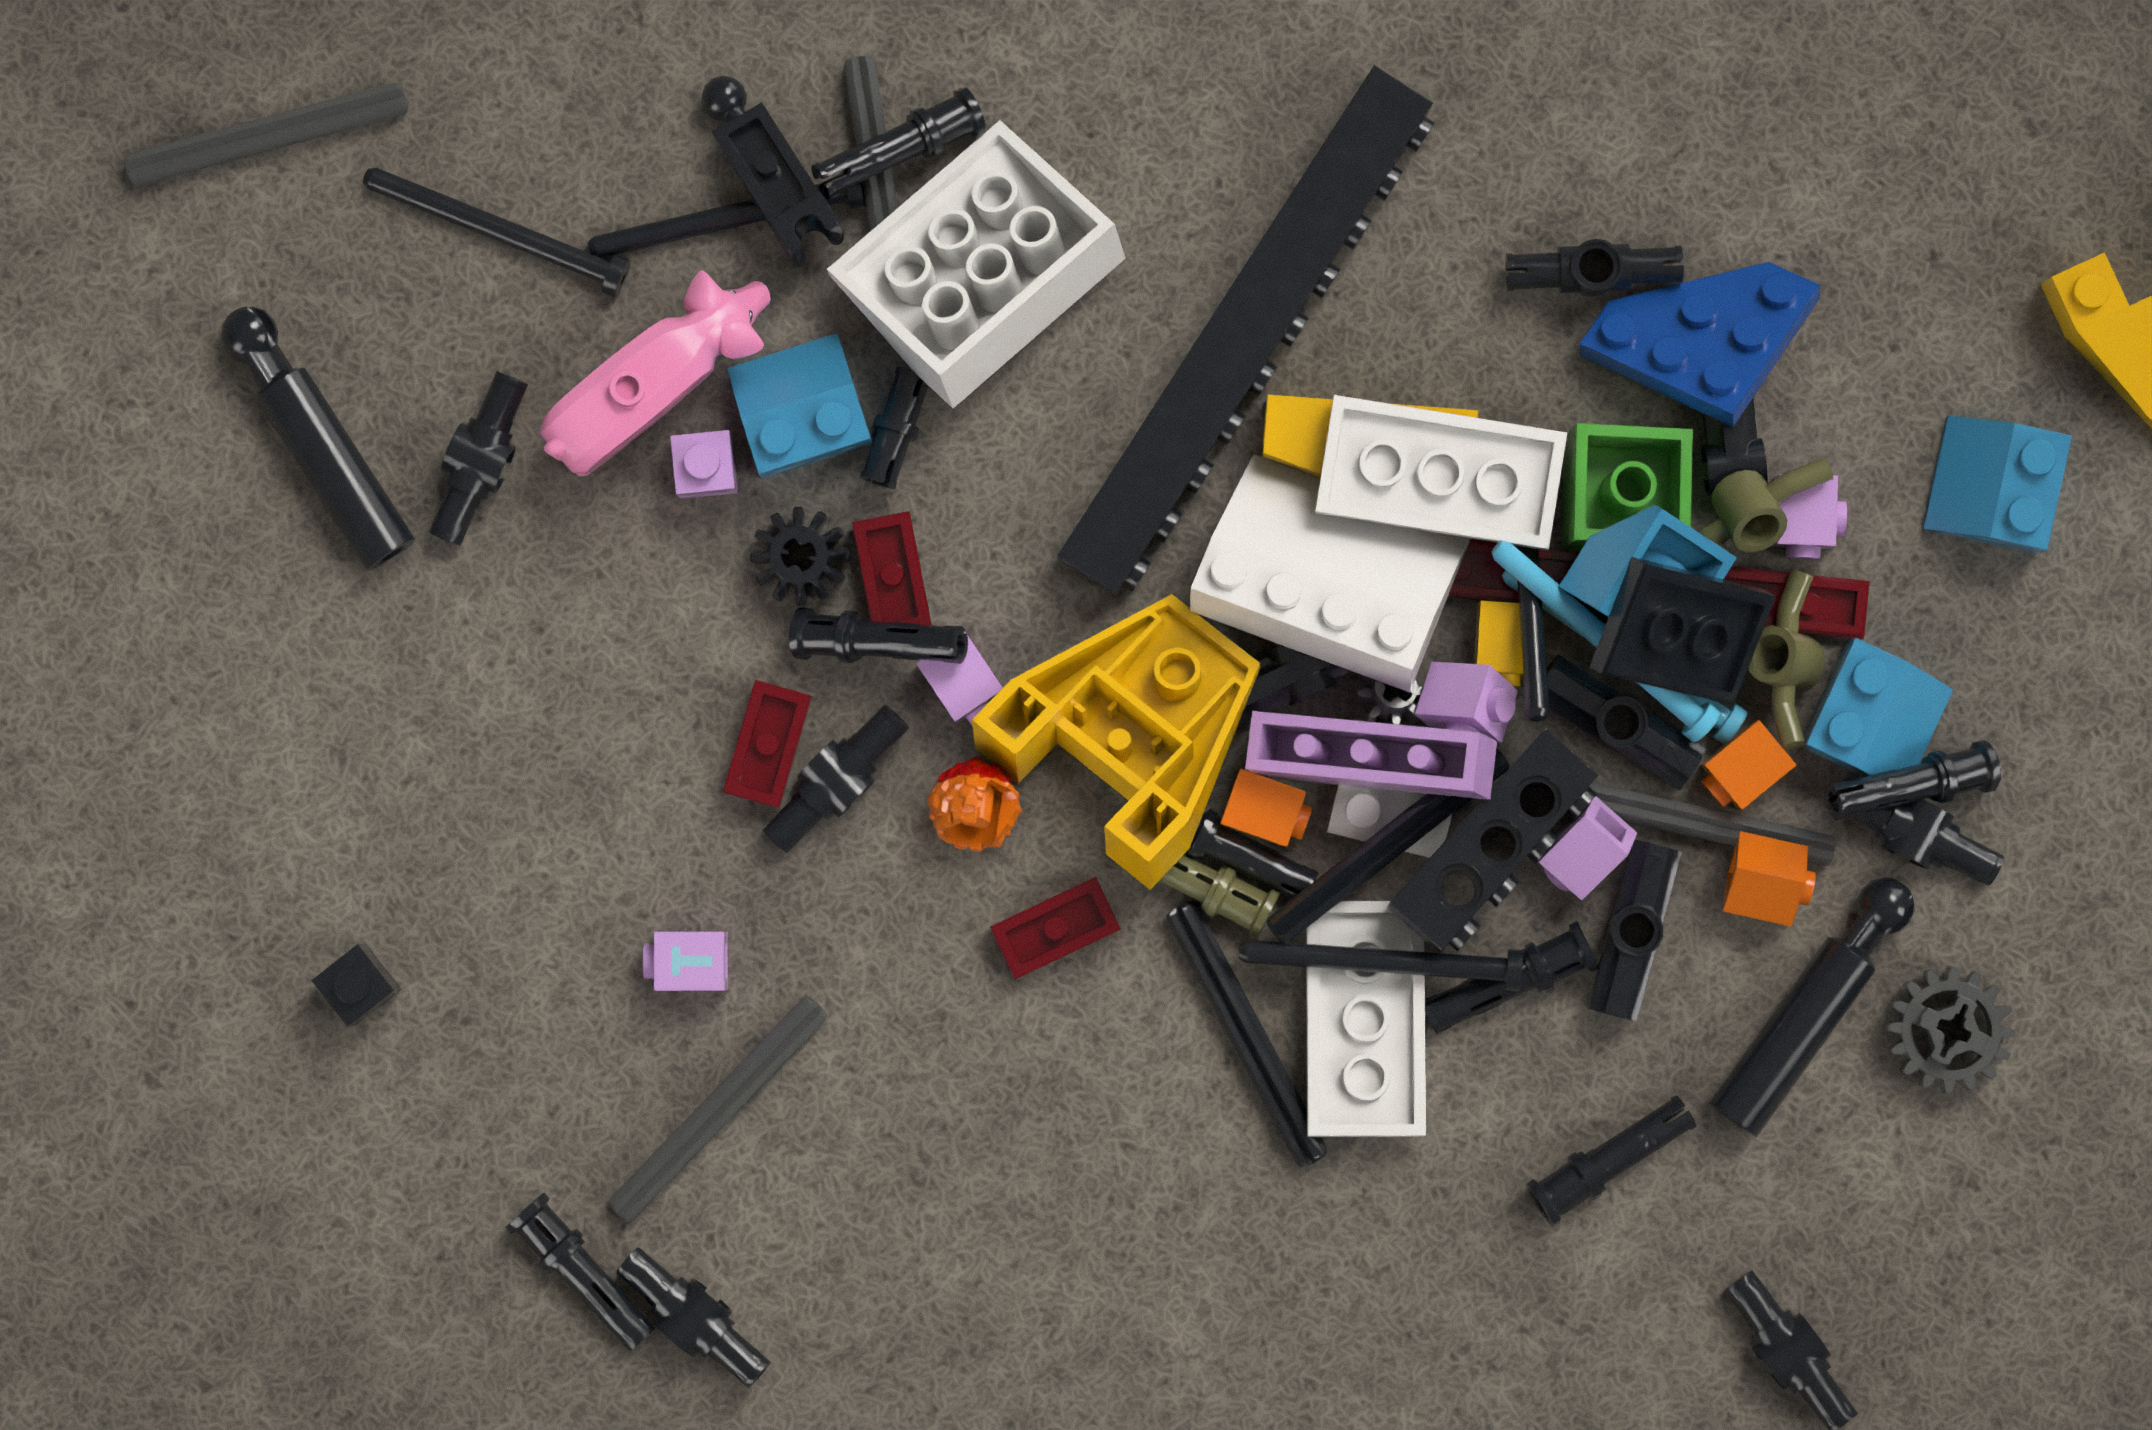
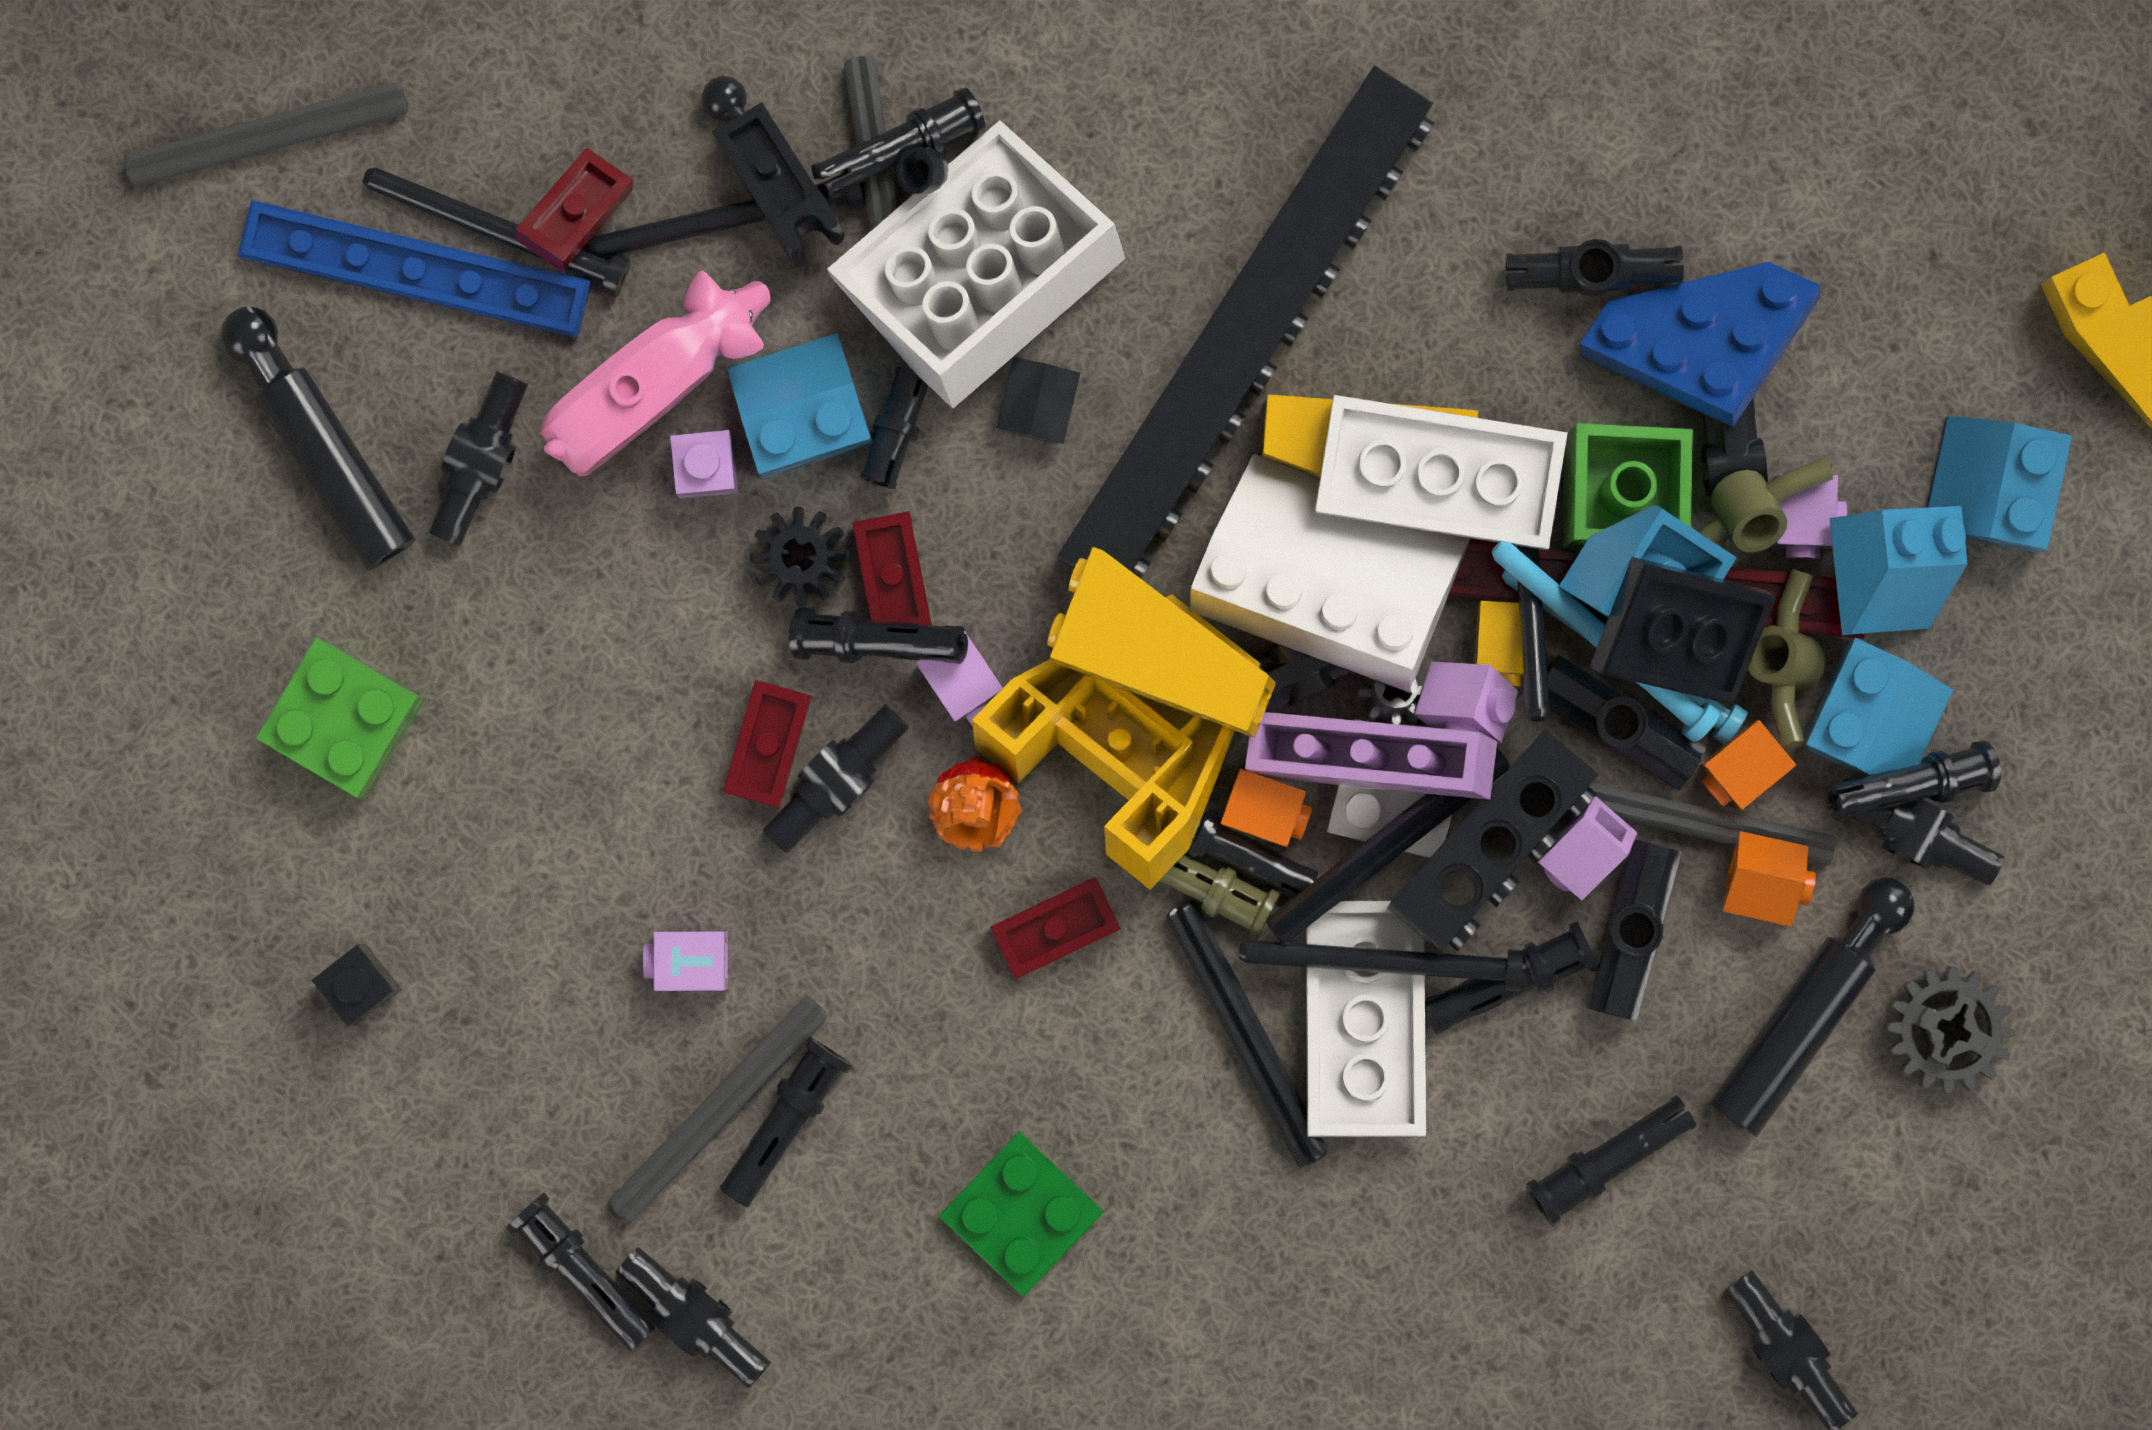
(340, 718): none -> bright green brick
(414, 269): none -> blue tile
(574, 209): none -> dark red plate
(798, 1099): none -> black pin
(916, 175): none -> black hinge
(1021, 1213): none -> green plate
(1038, 401): none -> black piece
(1149, 646): none -> yellow slope
(1896, 566): none -> dark azure slope

